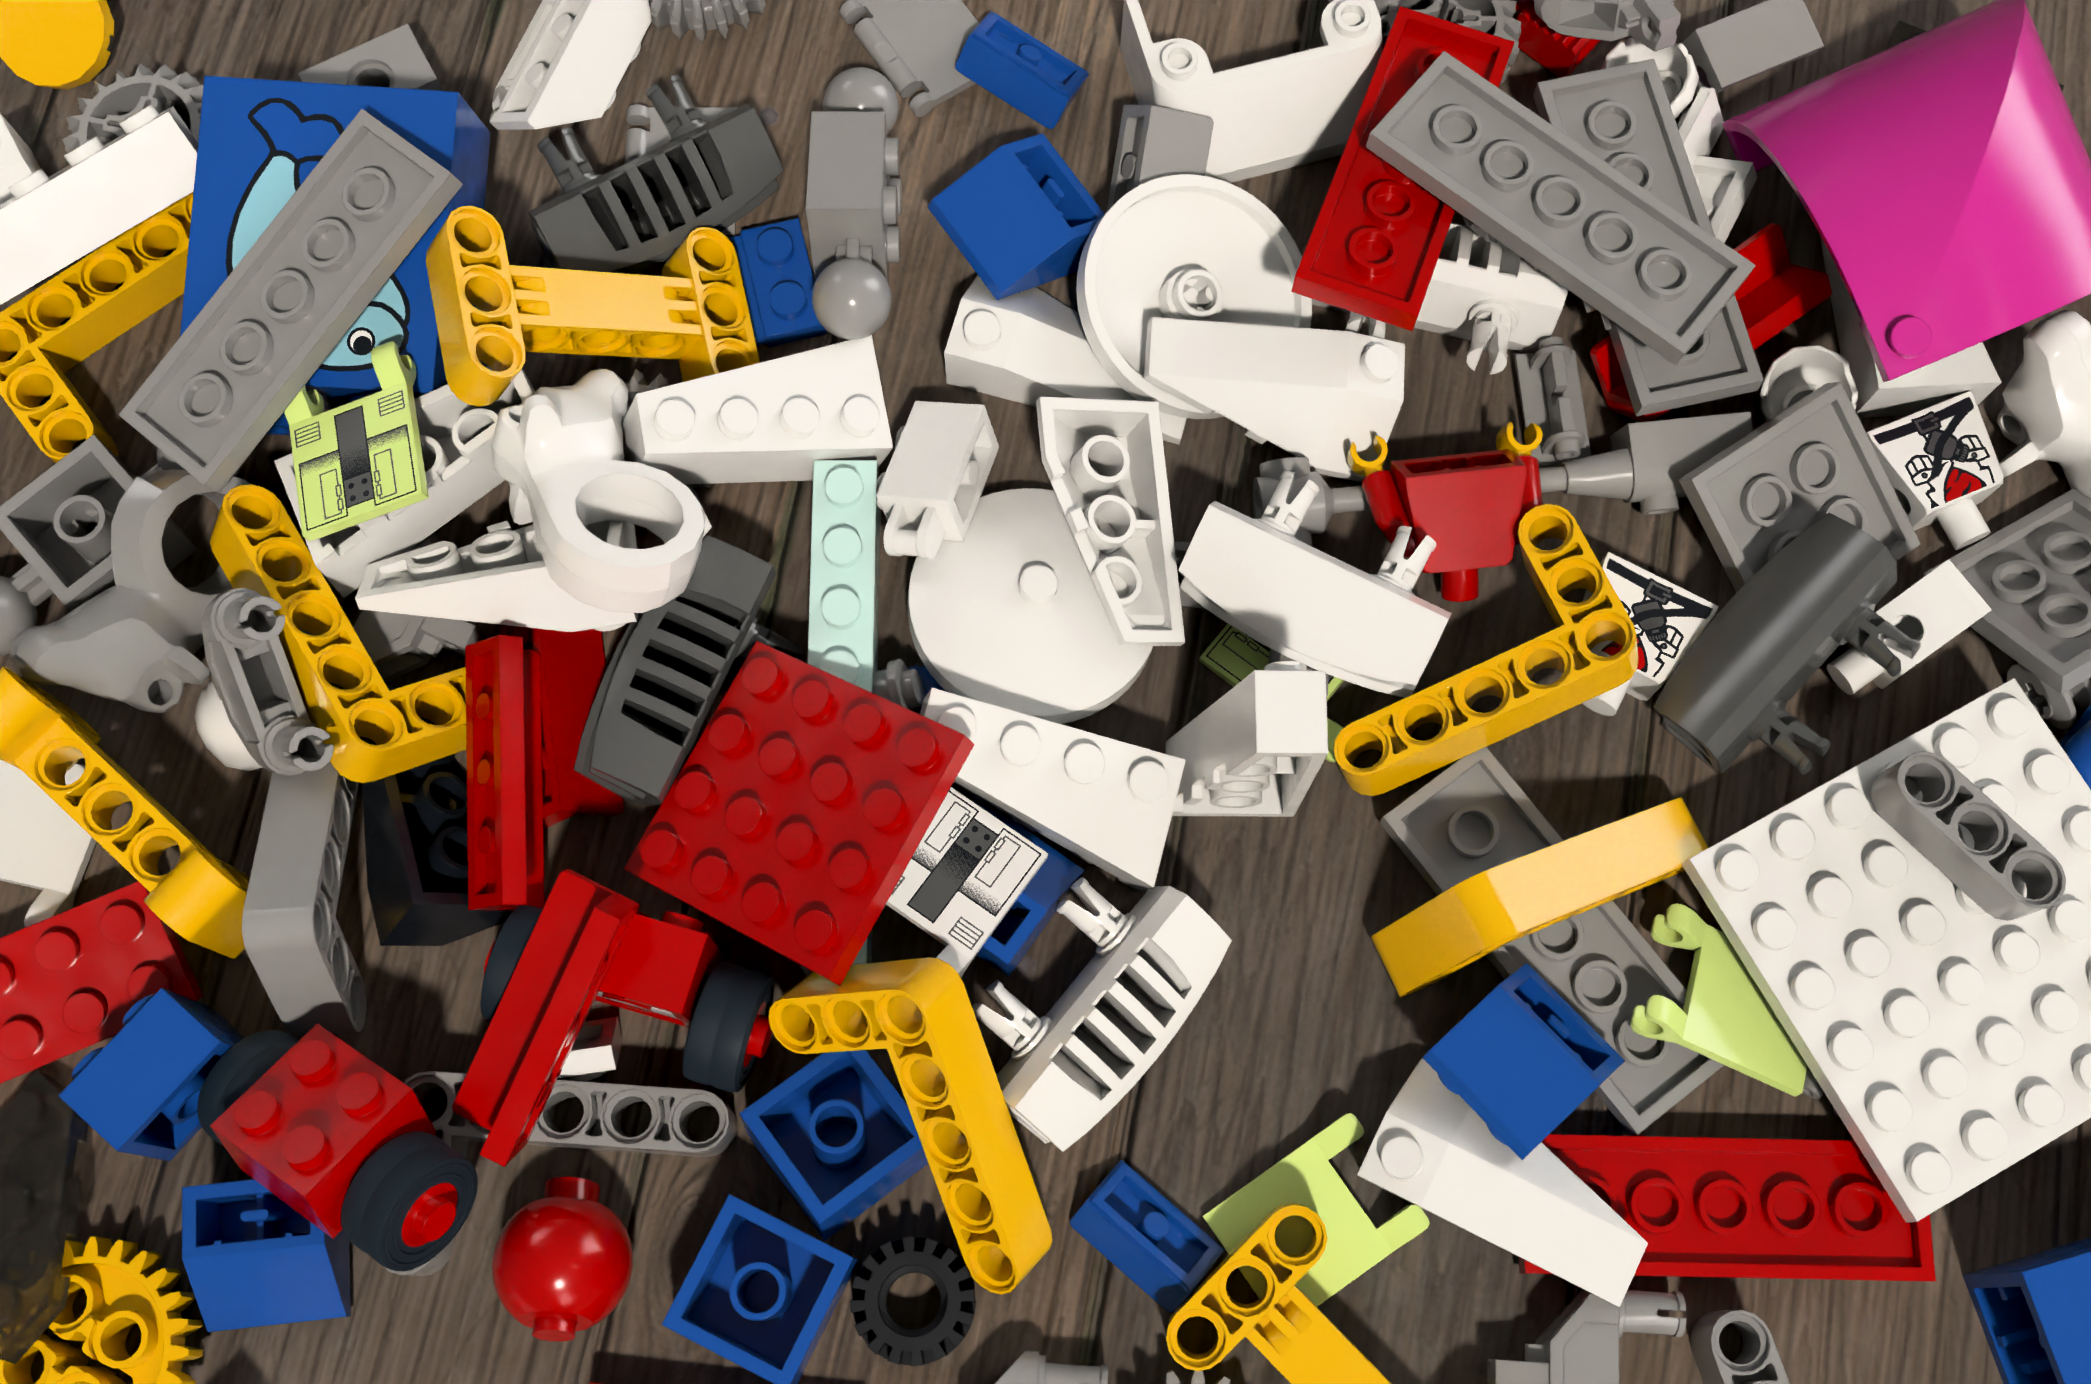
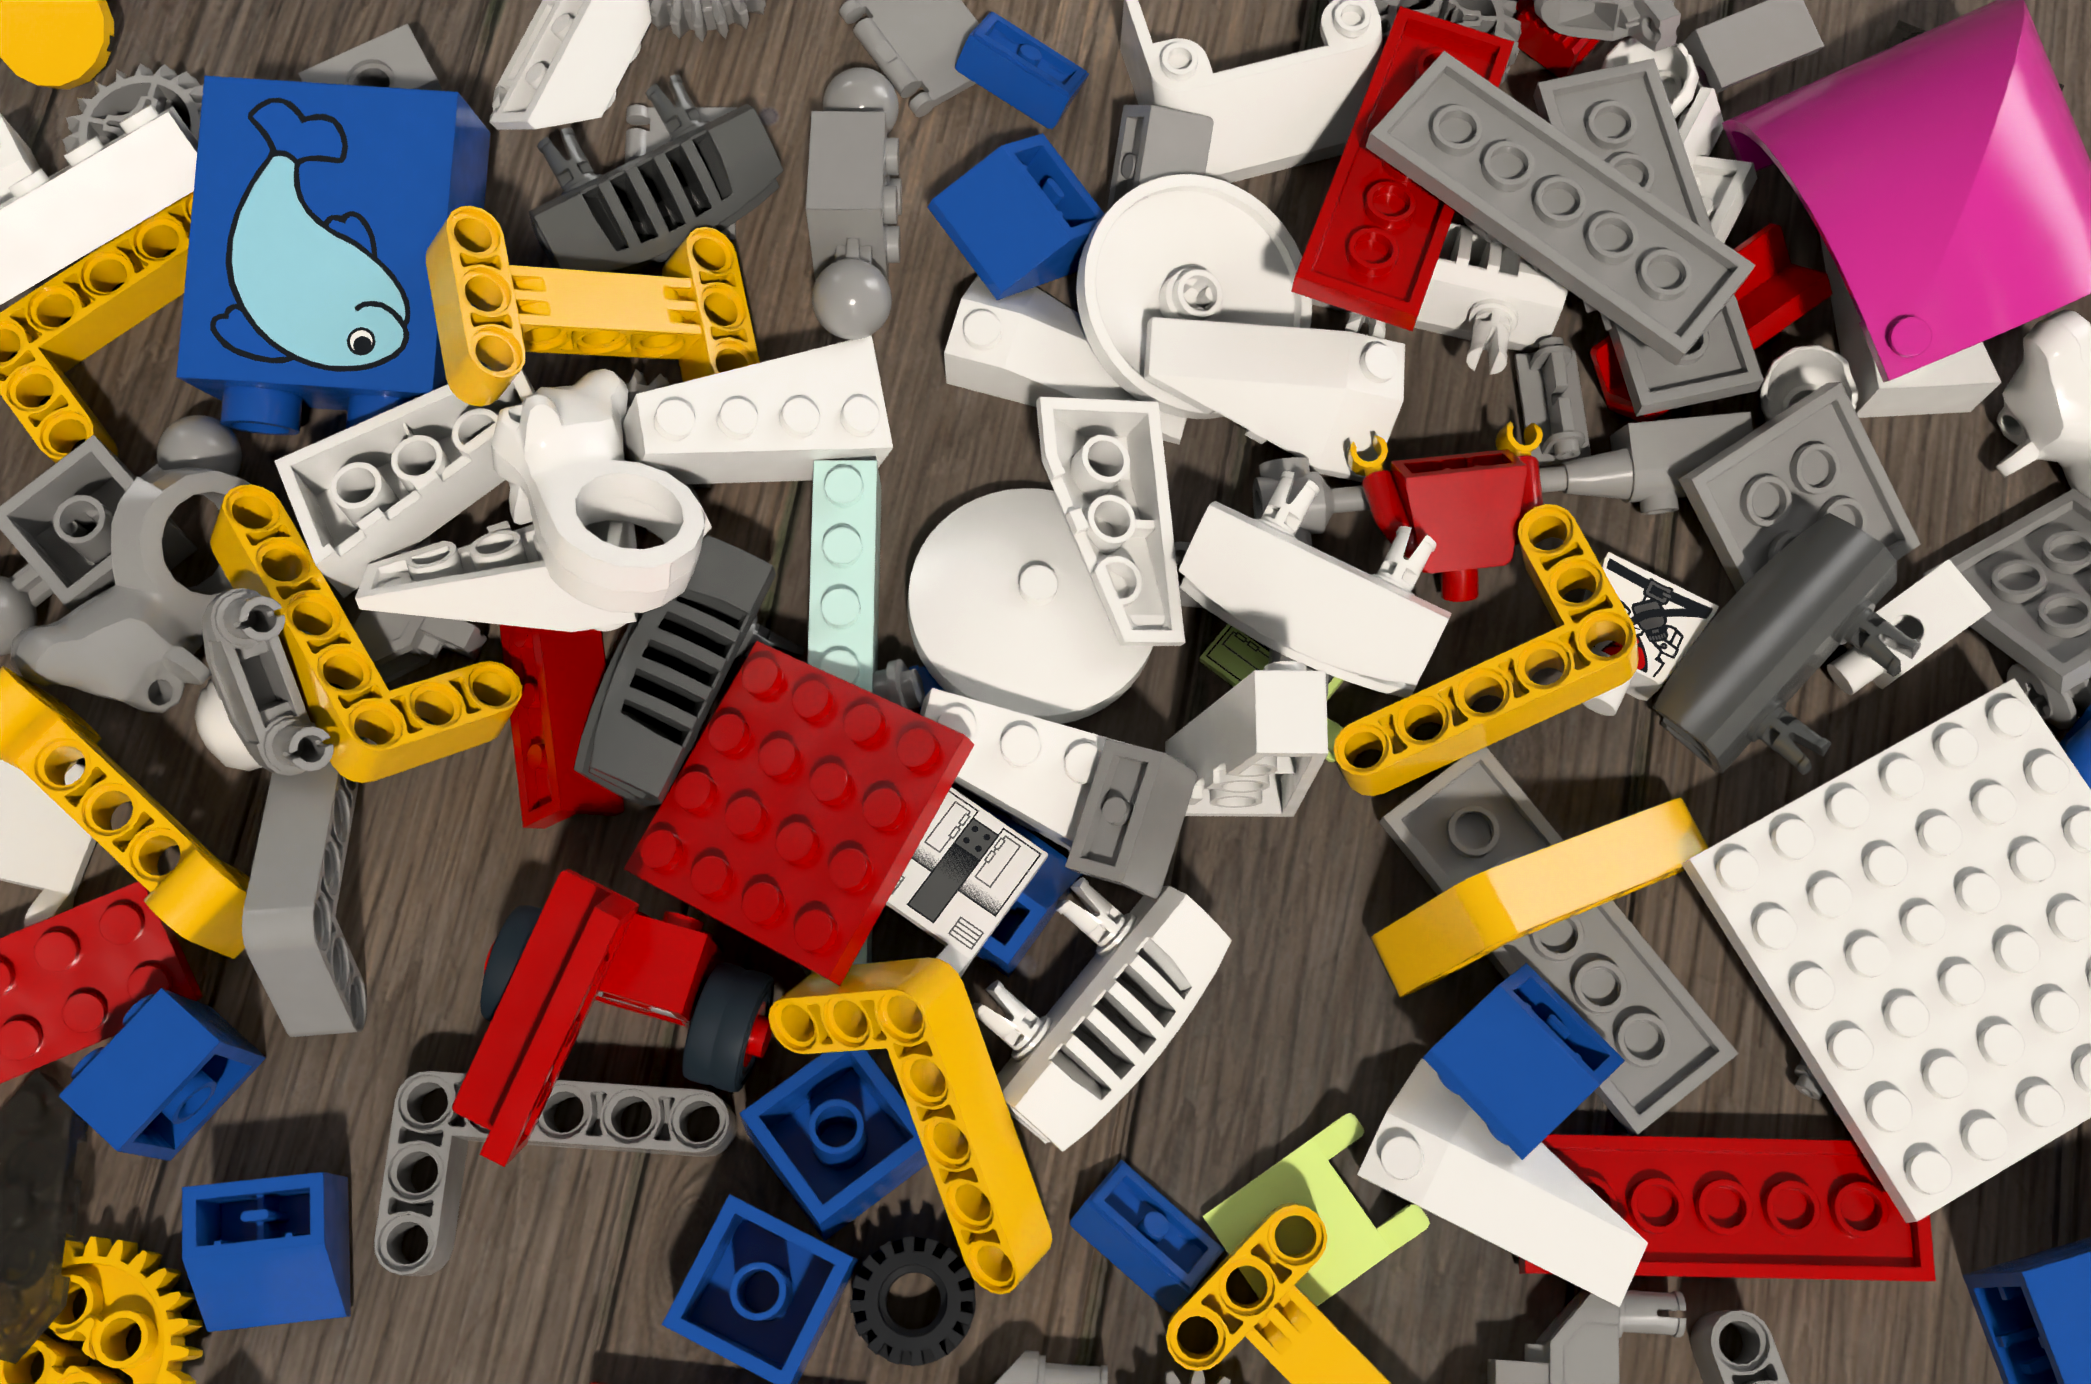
(290, 300): light grey plate -> none
(339, 1144): brick -> none
(358, 455): yellowish green flag -> none
(420, 856): black wedge -> none
(504, 775): red panel -> none
(562, 1261): red brick -> none
(594, 1050): white plate -> none
(777, 283): blue plate -> none
(935, 476): white brick -> none
(1132, 817): none -> light grey panel
(1722, 1007): yellowish green flag -> none
(1941, 467): white torso -> none
(1999, 840): light grey beam -> none

